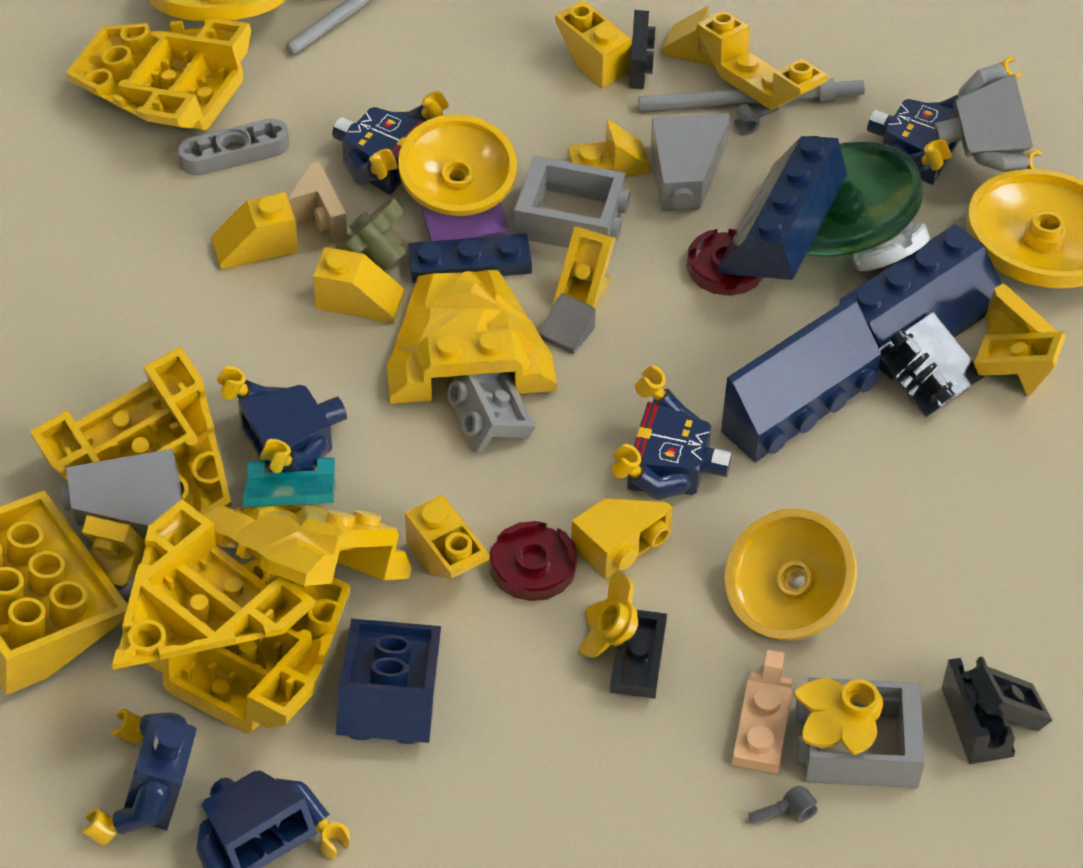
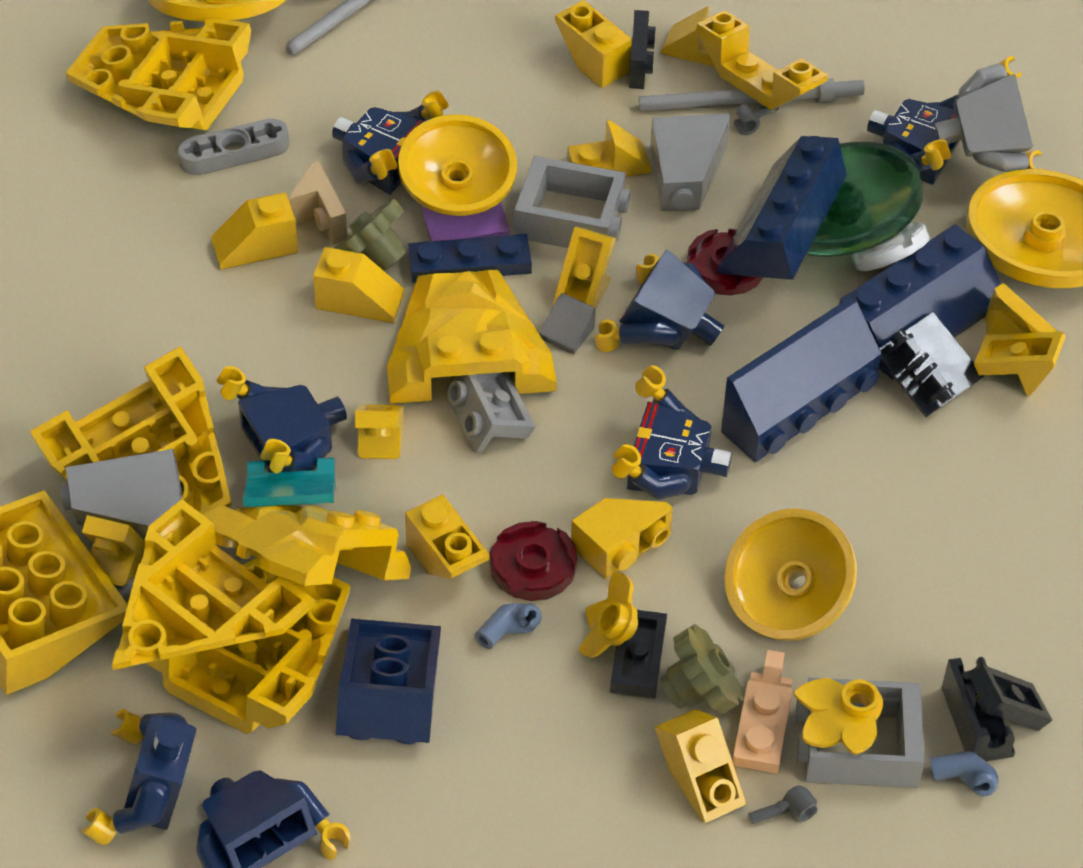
(379, 430): none -> yellow slope
(508, 619): none -> sand blue arm
(664, 308): none -> torso
(701, 673): none -> olive plant
(701, 763): none -> yellow slope
(969, 768): none -> sand blue arm

